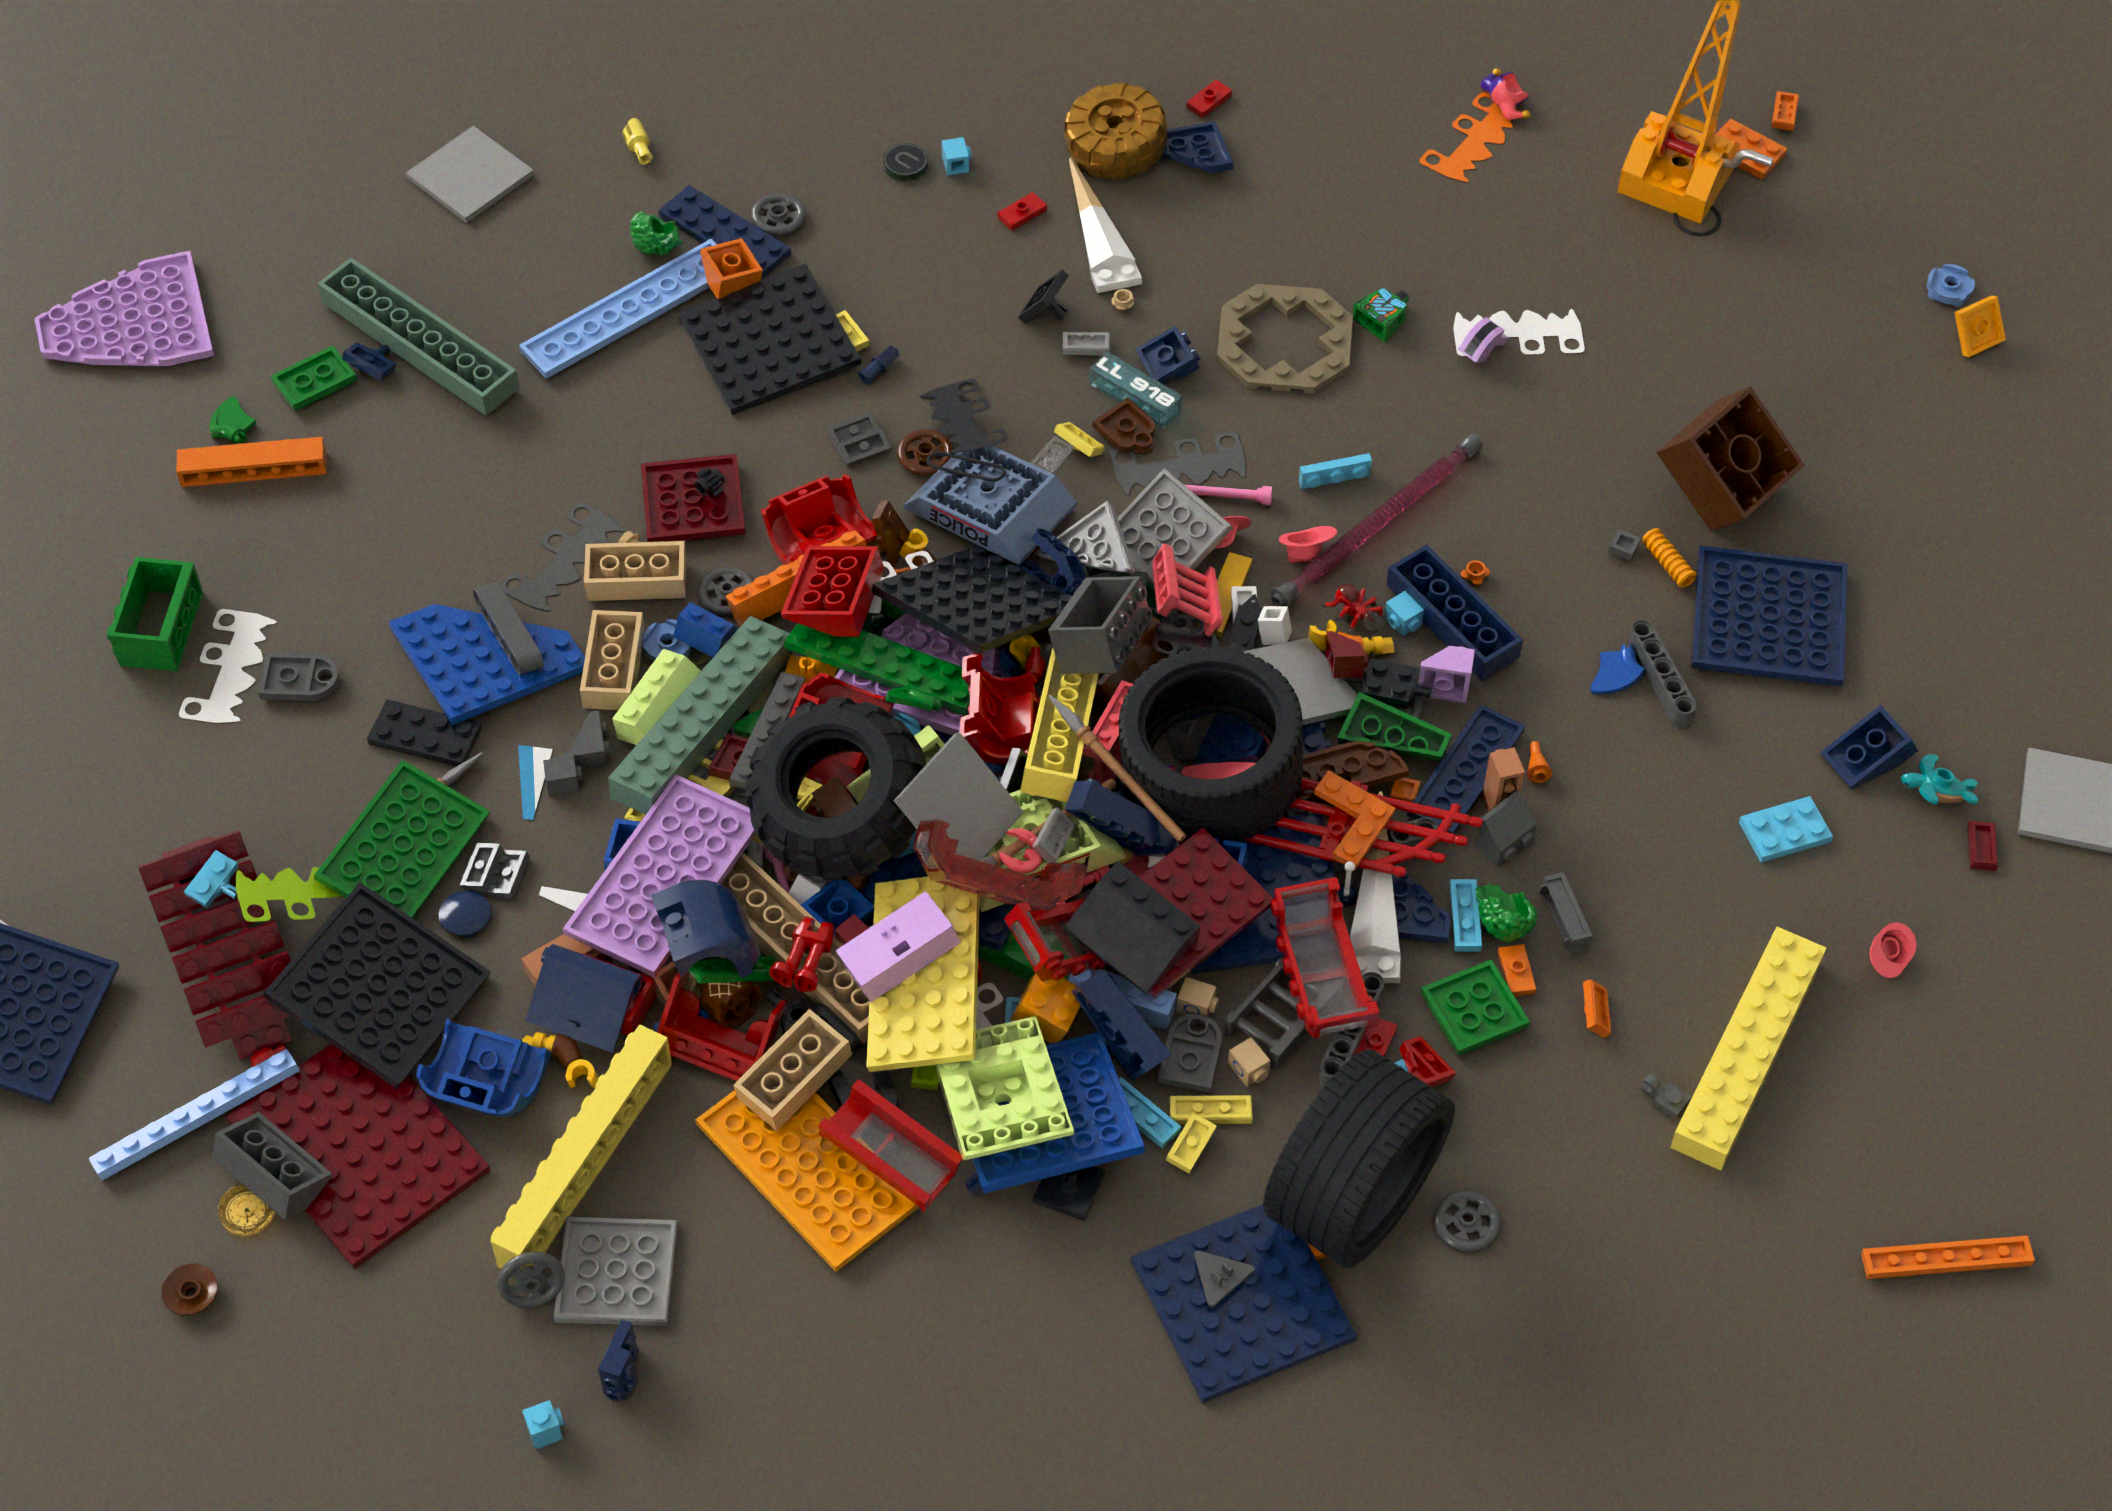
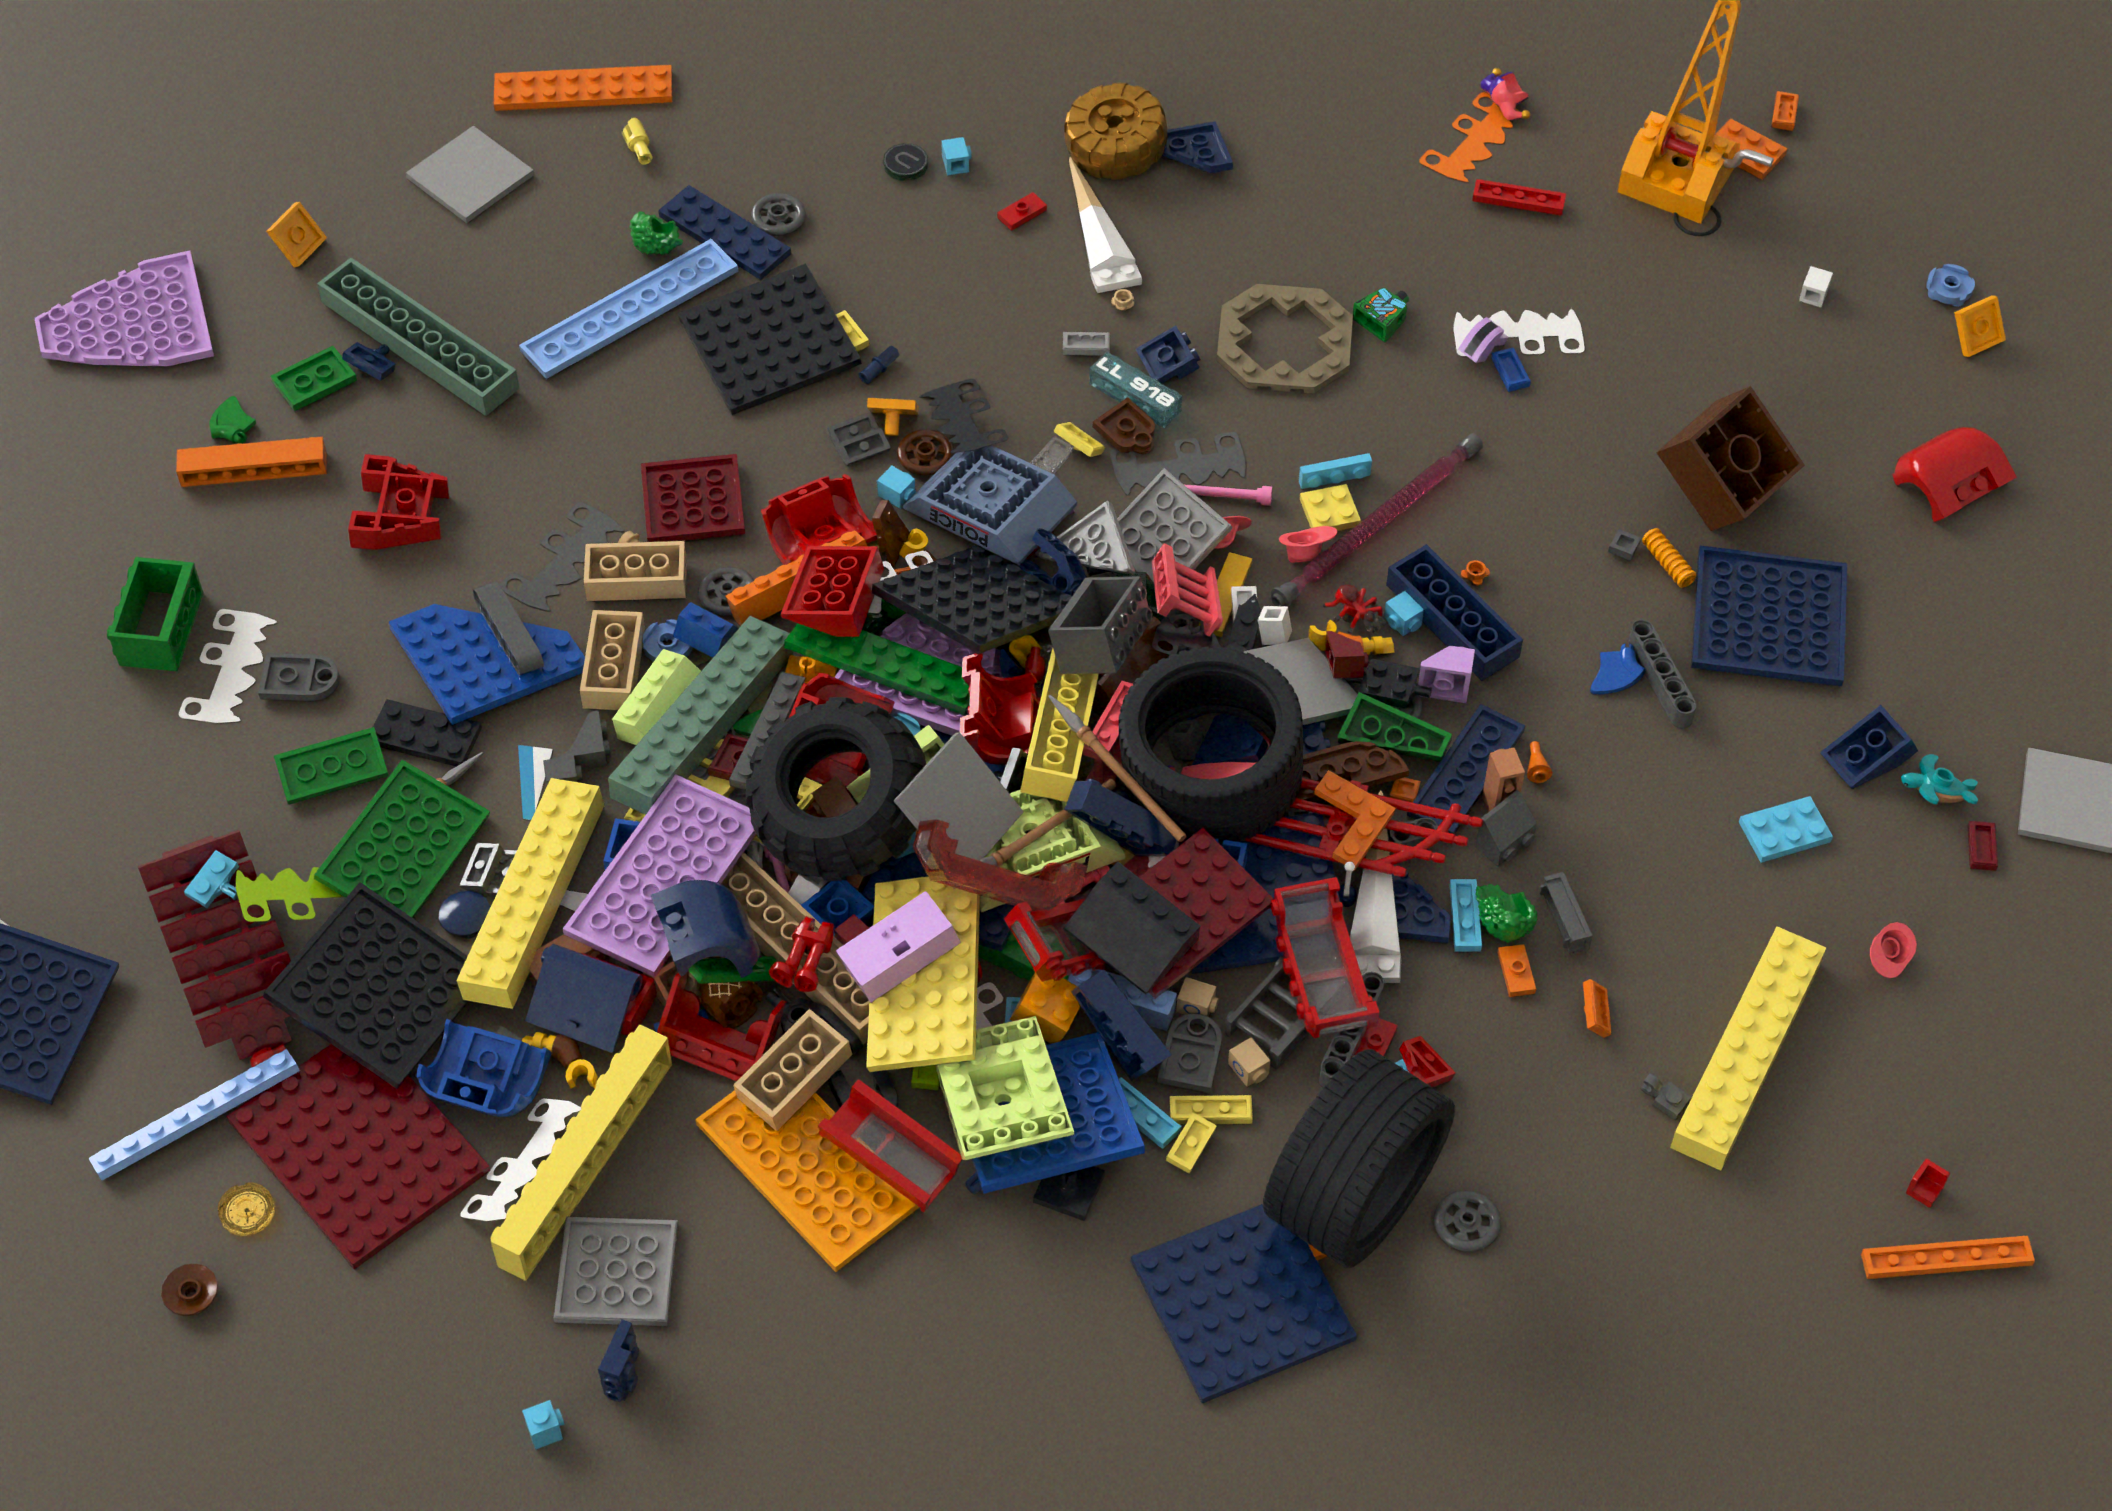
(270, 1164): dark grey slope -> none
(296, 234): none -> light orange tile
(331, 765): none -> green plate
(402, 507): none -> red wedge
(521, 1170): none -> white piece
(530, 893): none -> light yellow brick
(530, 1279): dark grey plate -> none
(582, 87): none -> orange plate
(709, 482): black gear -> none
(730, 267): orange slope -> none
(893, 409): none -> light orange tile
(896, 486): none -> medium azure brick
(915, 698): green arm -> none
(965, 473): black piece -> none
(1031, 855): coral head -> none
(1045, 298): black tile -> none
(1053, 835): light grey plate -> none
(1209, 98): red plate -> none
(1220, 1275): dark grey piece -> none
(1330, 508): none -> light yellow plate
(1474, 1007): green plate -> none
(1510, 369): none -> blue tile
(1519, 197): none -> red plate
(1815, 286): none -> white brick
(1928, 1183): none -> red panel
(1955, 469): none -> red piece

